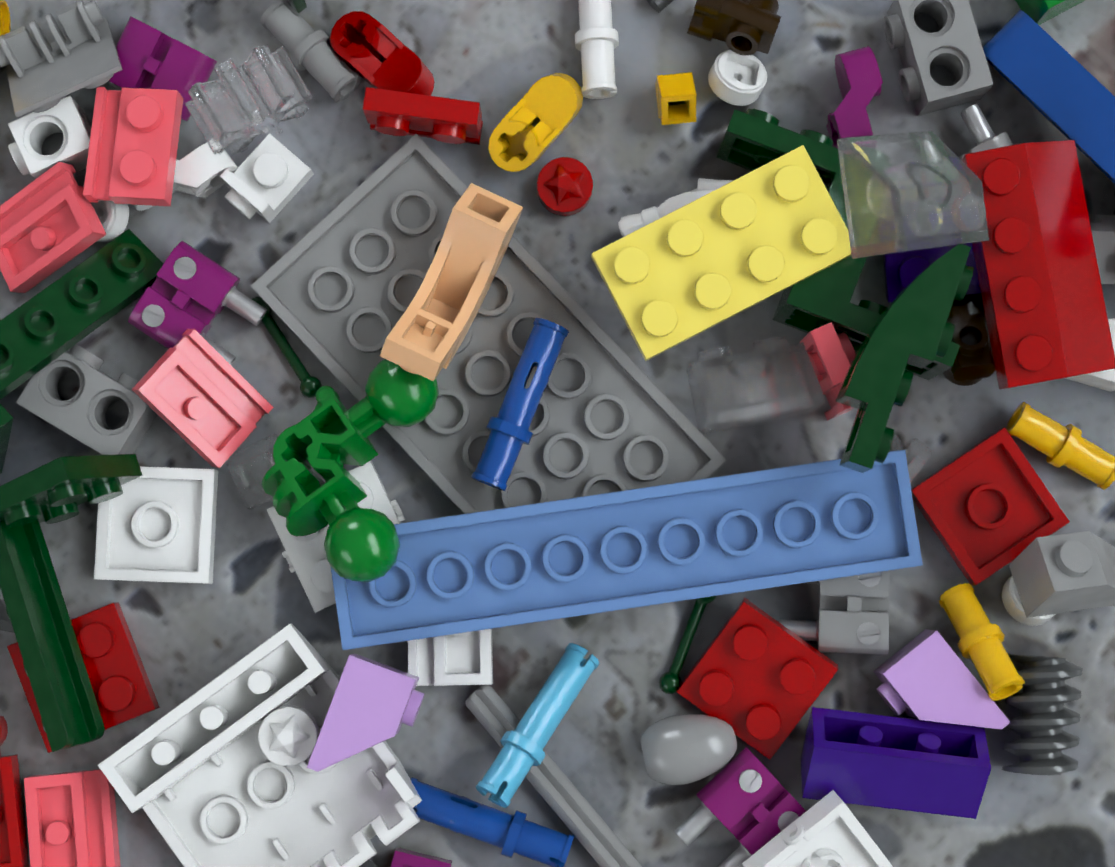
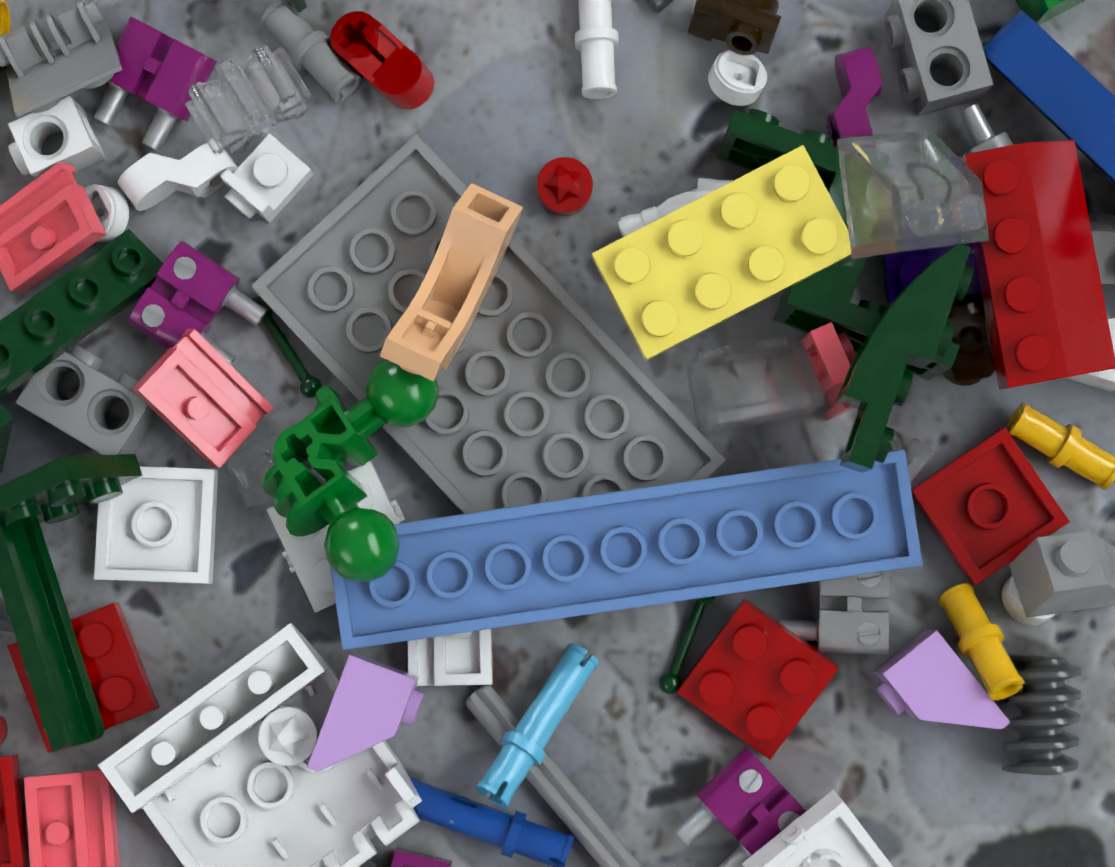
(133, 146): coral plate -> none
(423, 115): red plate -> none
(519, 144): yellow piece -> none
(519, 405): blue pin -> none
(673, 89): yellow piece -> none
(687, 748): light grey animal -> none
(895, 762): dark purple brick -> none

